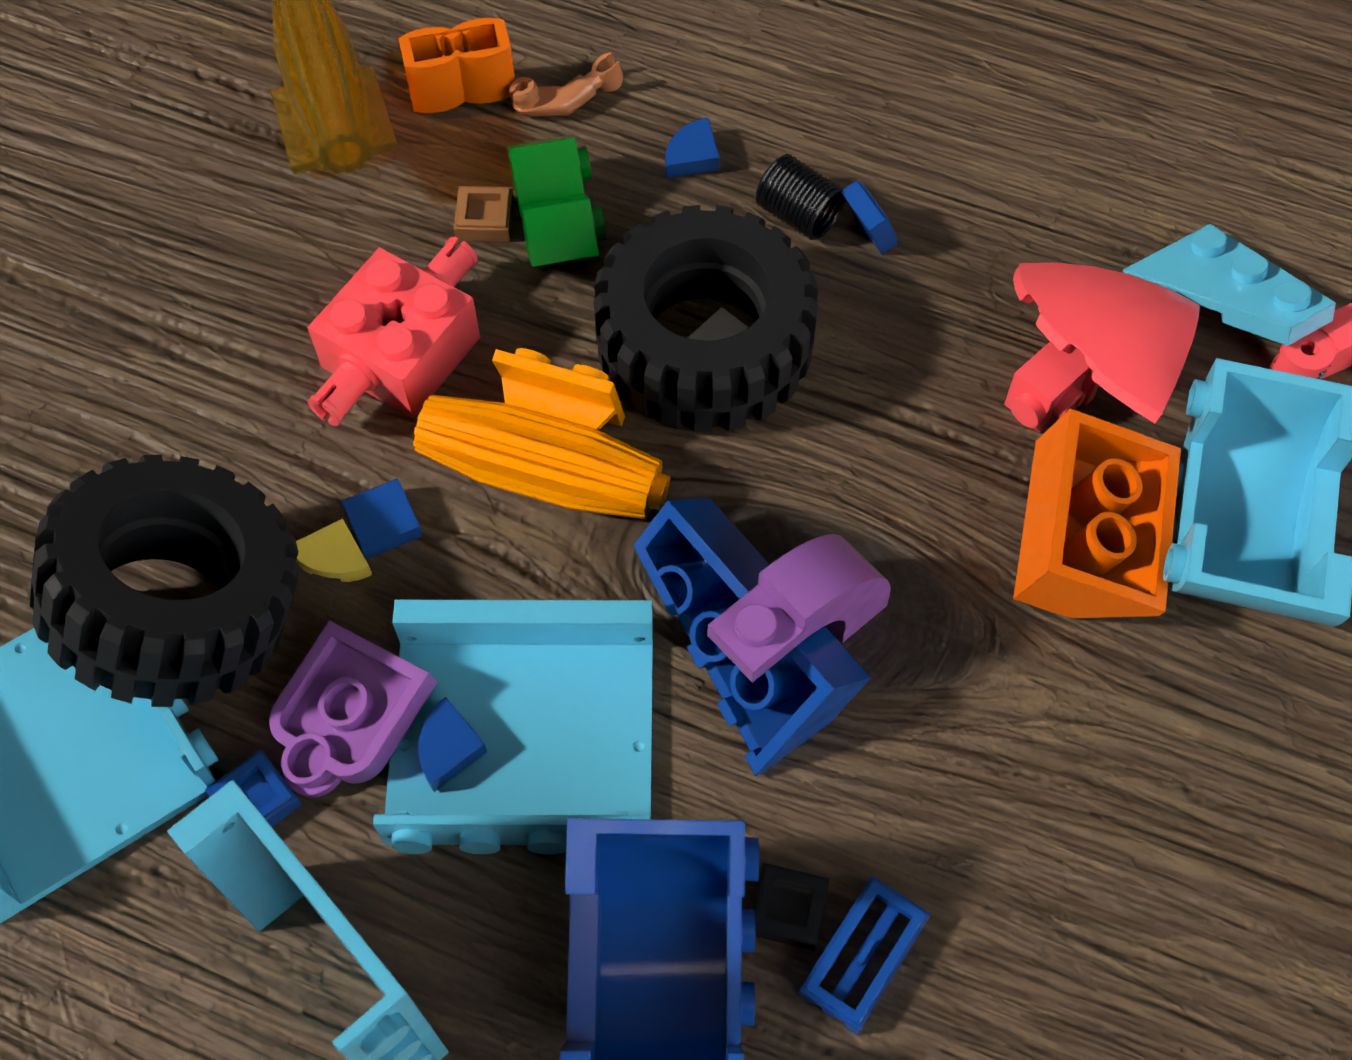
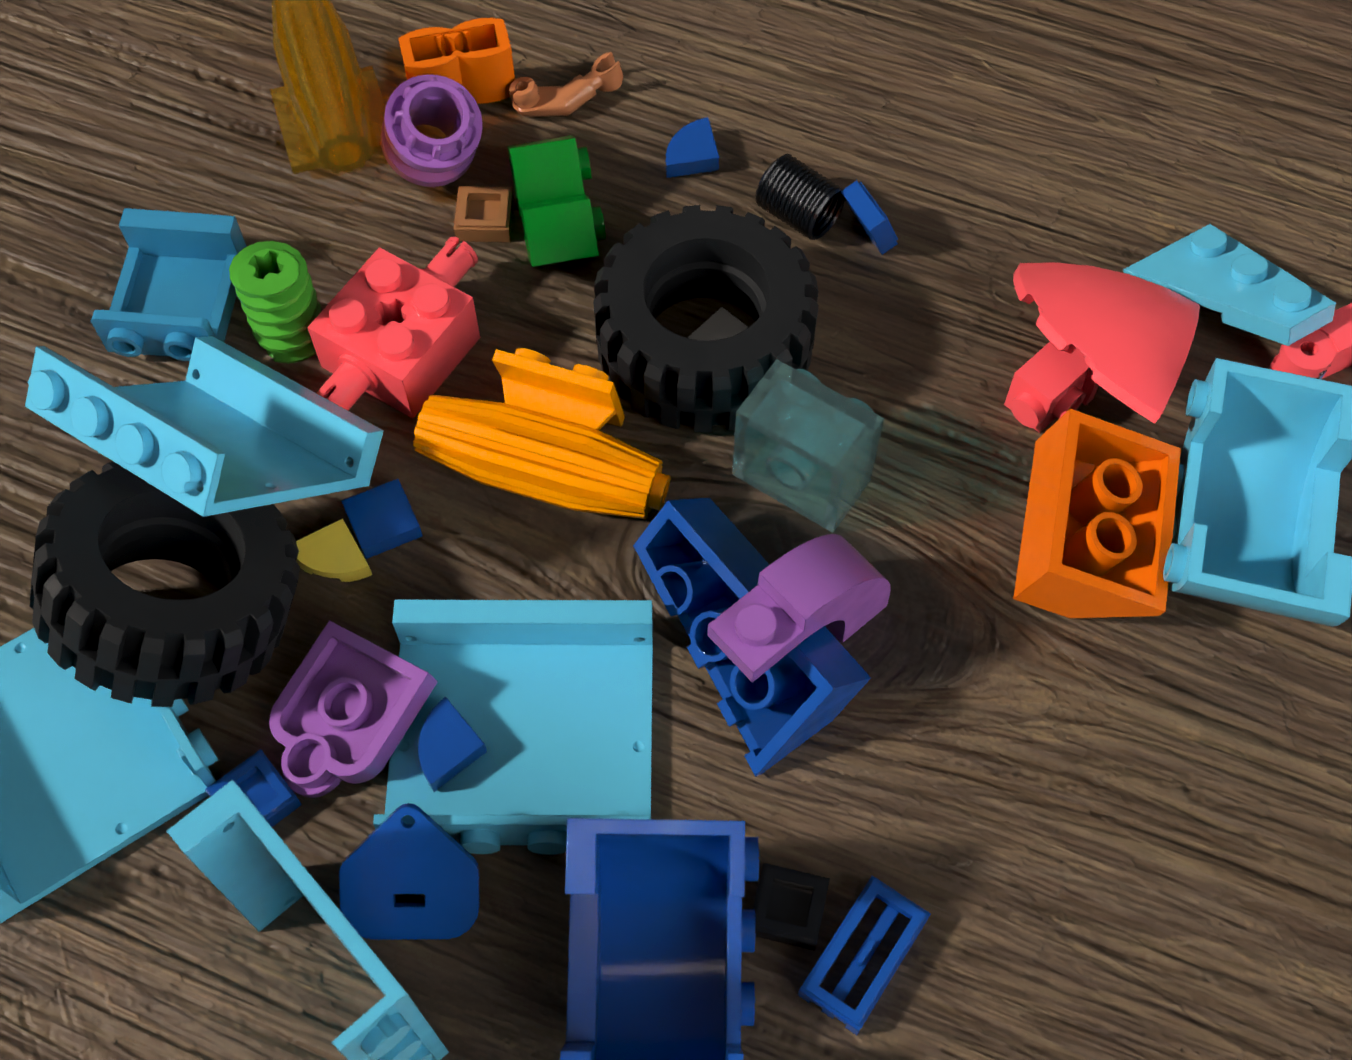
(171, 283): none -> dark azure panel
(220, 438): none -> medium azure panel
(276, 298): none -> bright green piece
(409, 861): none -> blue piece
(437, 103): none -> medium lavender piece
(805, 444): none -> clear light blue brick

